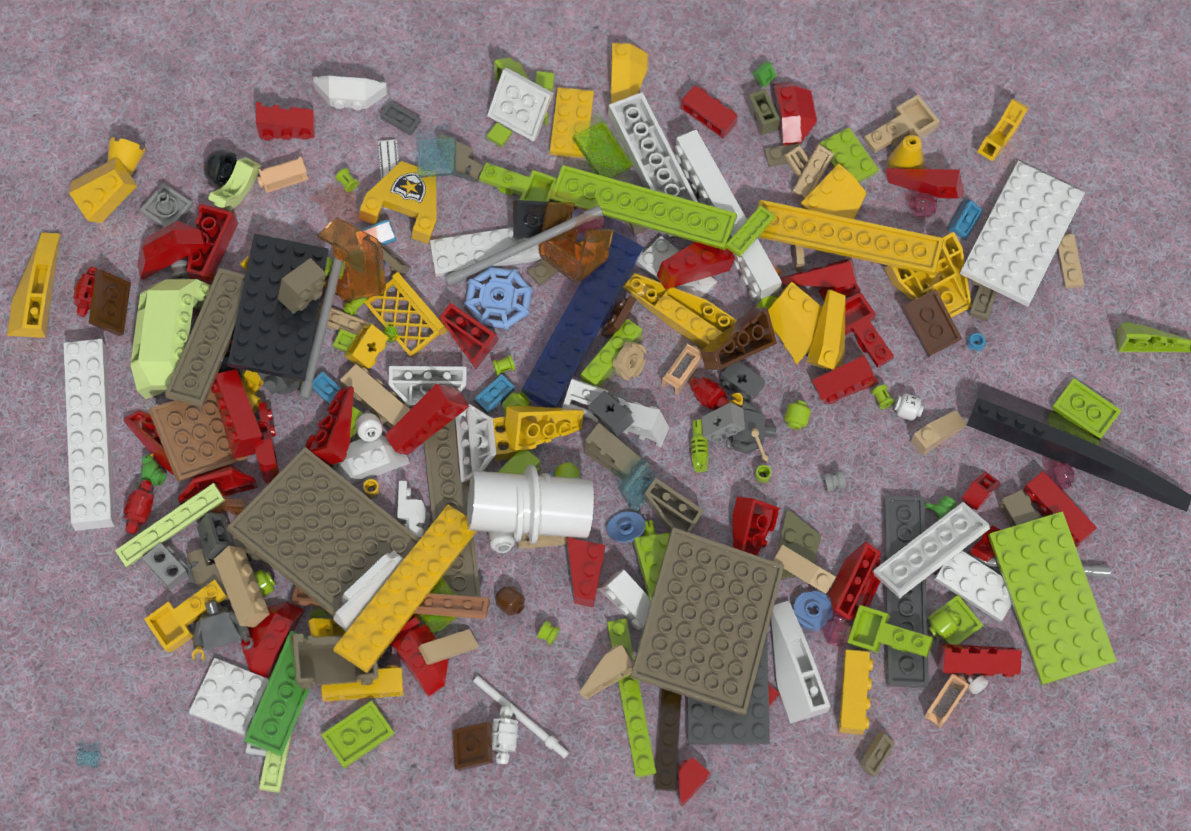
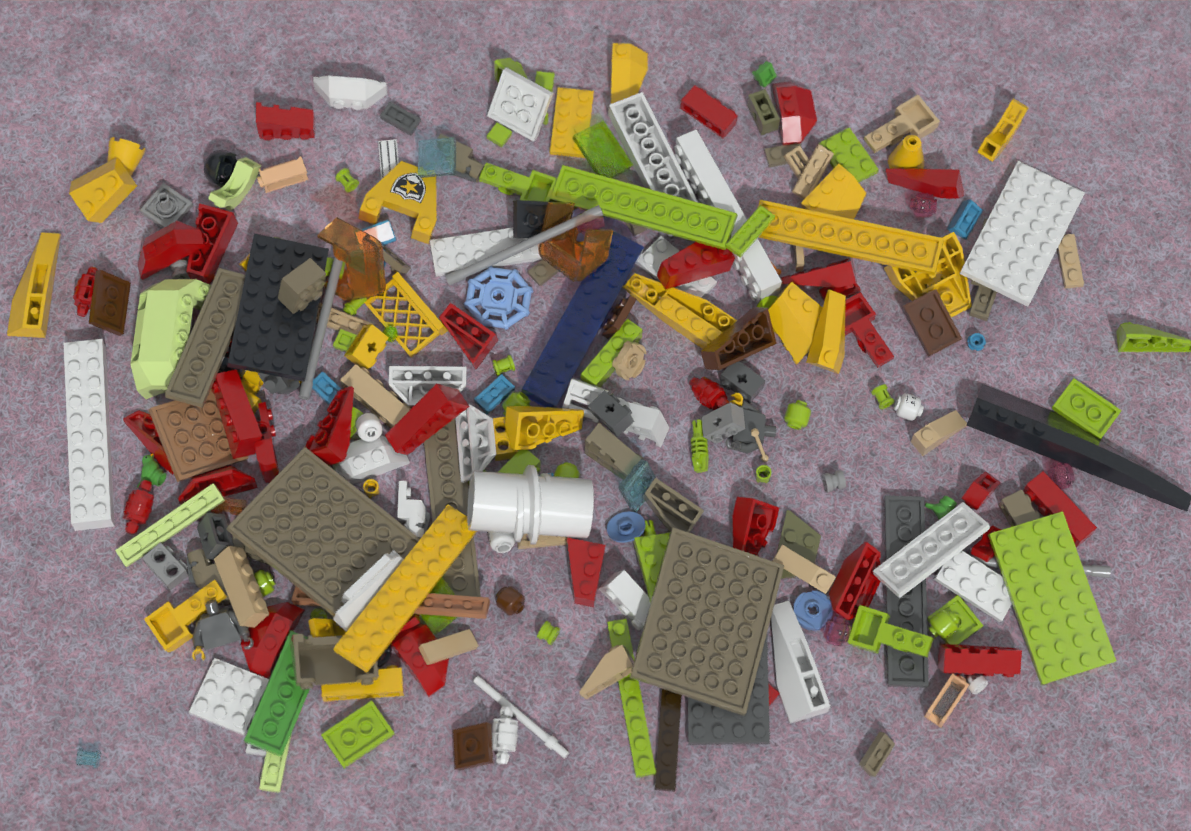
(683, 368): light nougat window -> none
(690, 779): red slope -> none
(845, 380): red wedge -> none
(854, 692): yellow brick -> none

